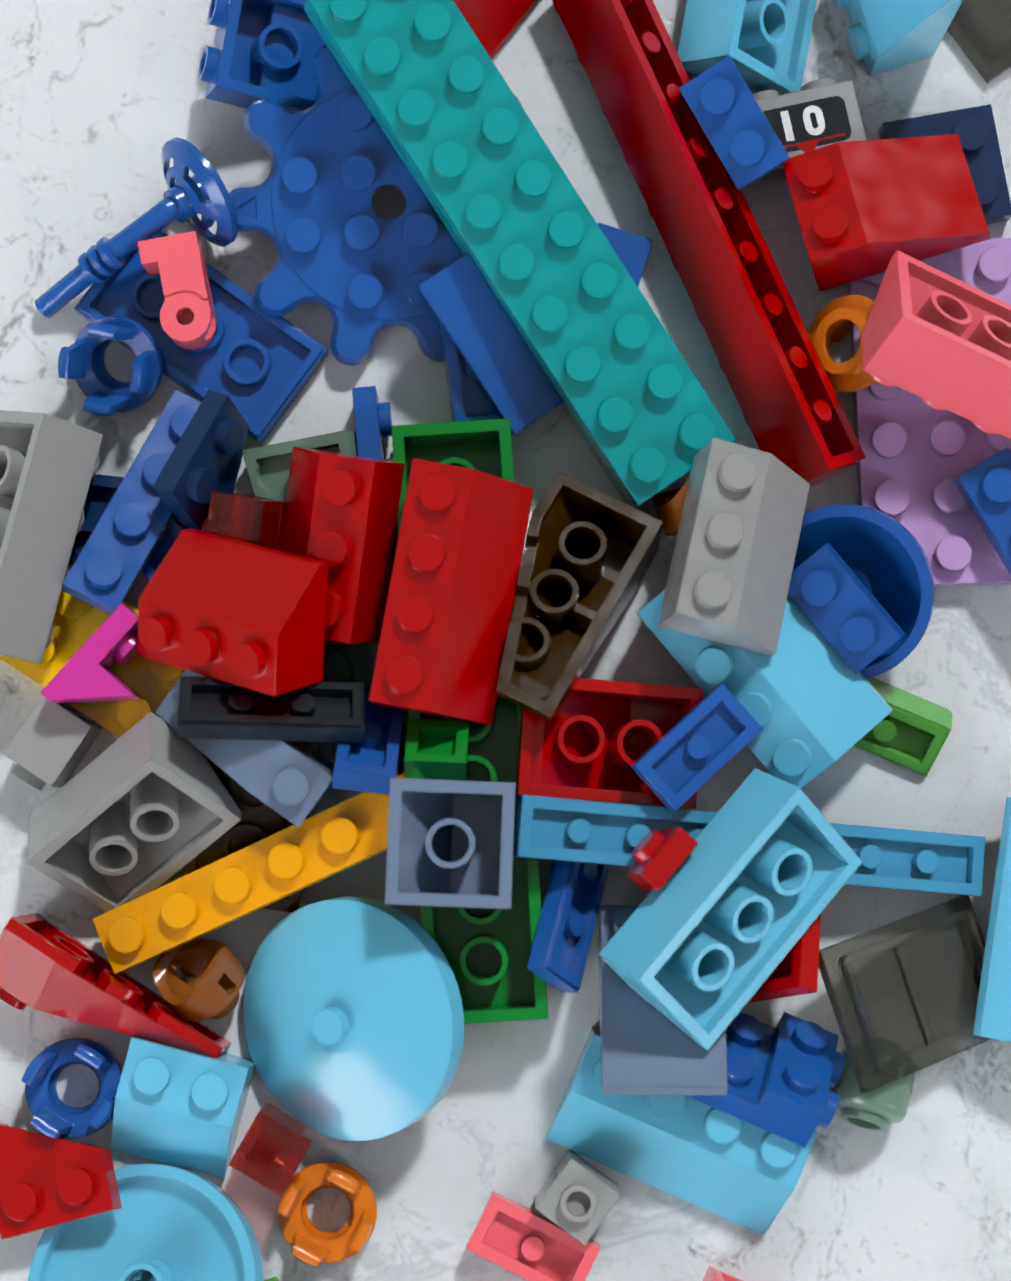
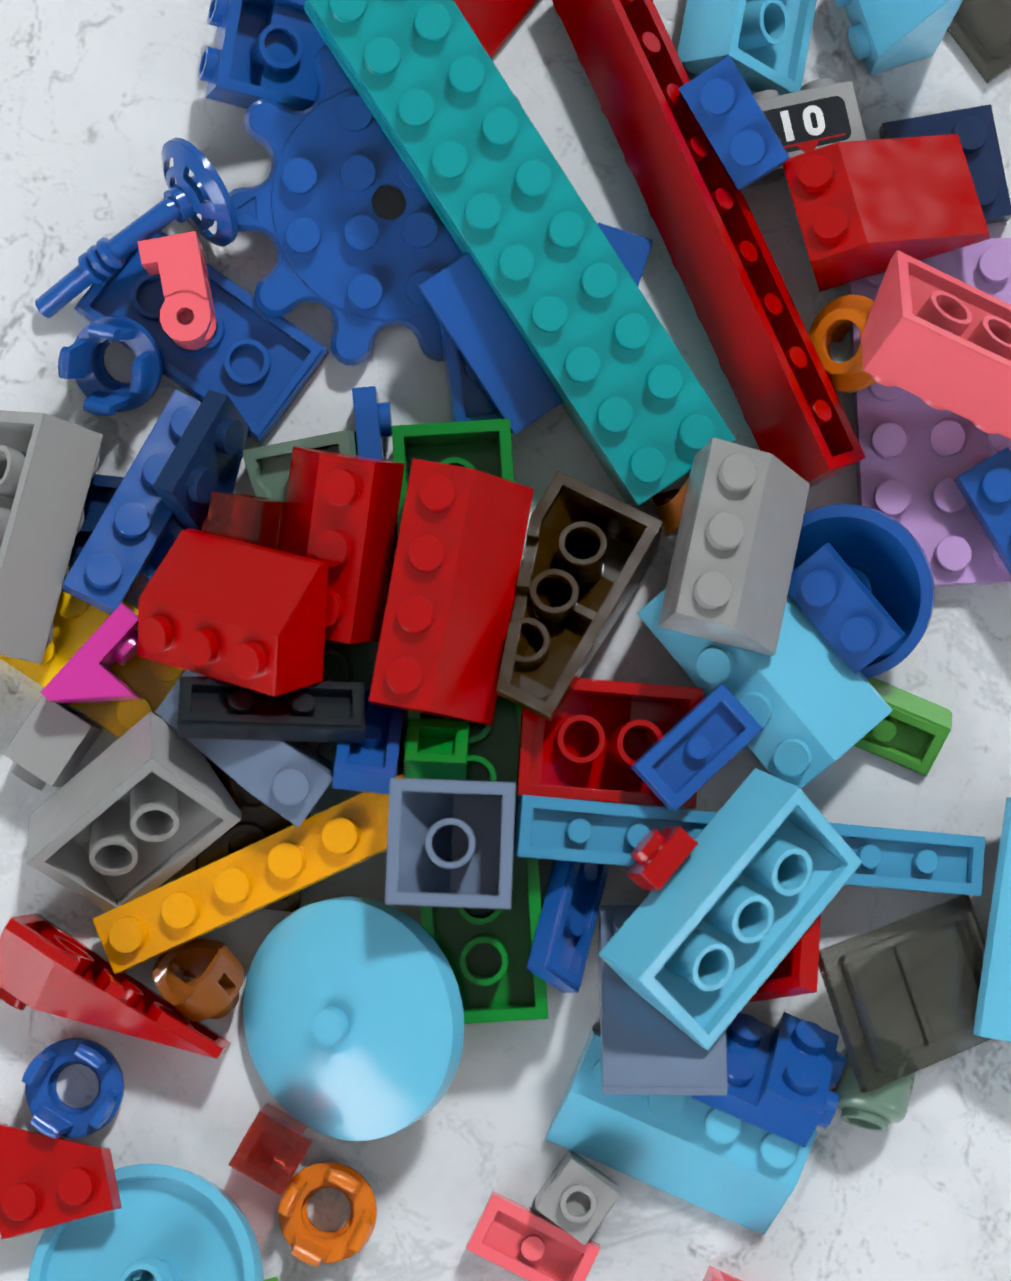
(180, 1106): medium azure slope -> none

